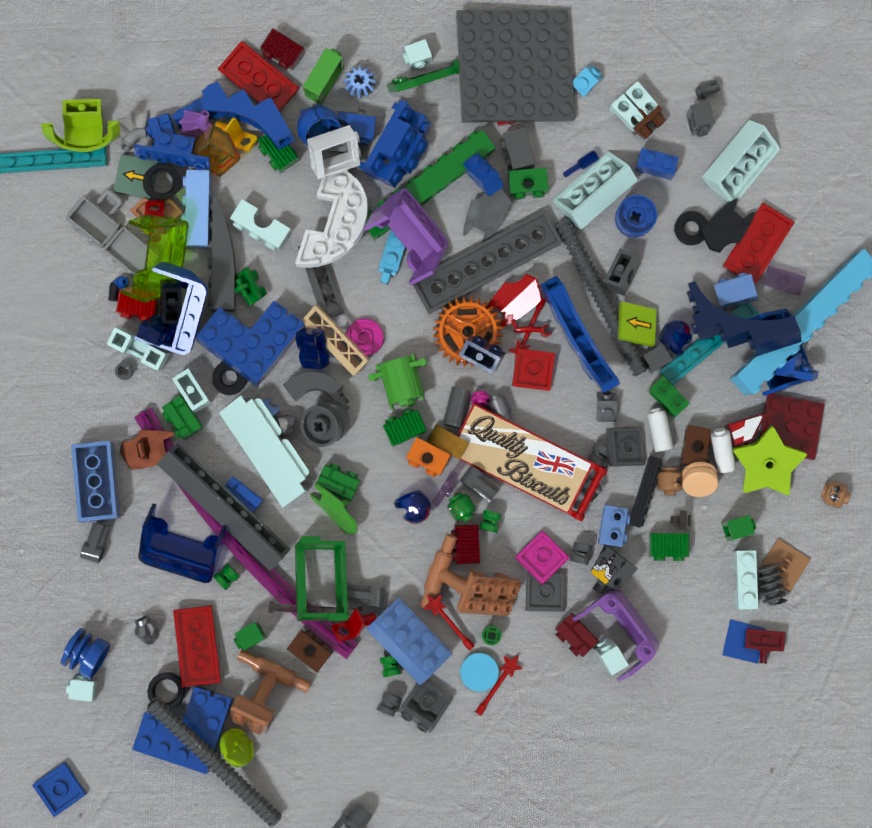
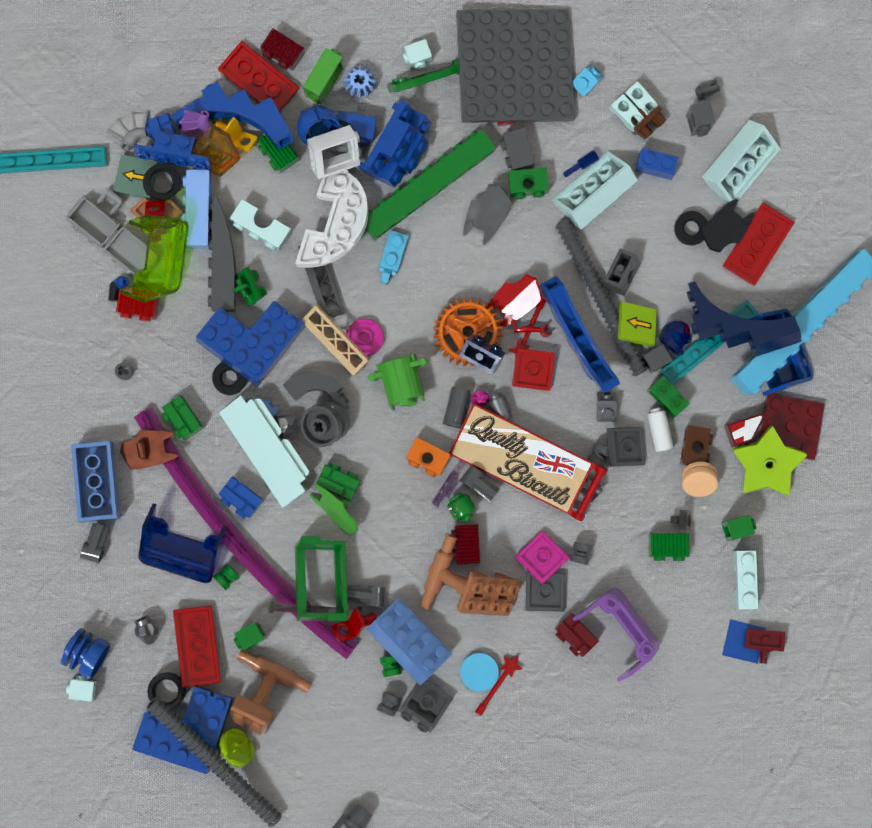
(59, 789): blue tile -> none
(82, 126): lime piece -> none
(150, 355): light aqua arch -> none
(156, 332): clear blue brick -> none
(170, 301): black brick -> none
(191, 310): windscreen -> none
(191, 390): light aqua brick -> none
(223, 506): dark grey brick -> none
(312, 348): clear blue brick -> none
(314, 661): reddish brown brick -> none
(405, 427): green brick -> none
(414, 230): medium lavender windscreen -> none
(417, 506): clear blue helmet -> none
(437, 606): red piece -> none
(447, 441): pearl gold slope -> none
(483, 174): blue brick -> none
(490, 516): green wheel -> none
(491, 635): green wheel -> none
(499, 267): dark grey plate -> none
(610, 656): light aqua brick -> none
(611, 570): dark grey torso -> none
(613, 526): medium blue brick -> none
(640, 206): blue wheel -> none
(646, 487): black piece -> none
(669, 481): medium nougat head -> none
(723, 450): white brick -> none
(736, 291): medium blue brick -> none
(771, 584): dark grey piece -> none
(783, 280): clear purple plate -> none
(790, 563): medium nougat piece -> none
(793, 370): blue slope -> none
(835, 494): medium nougat head -> none

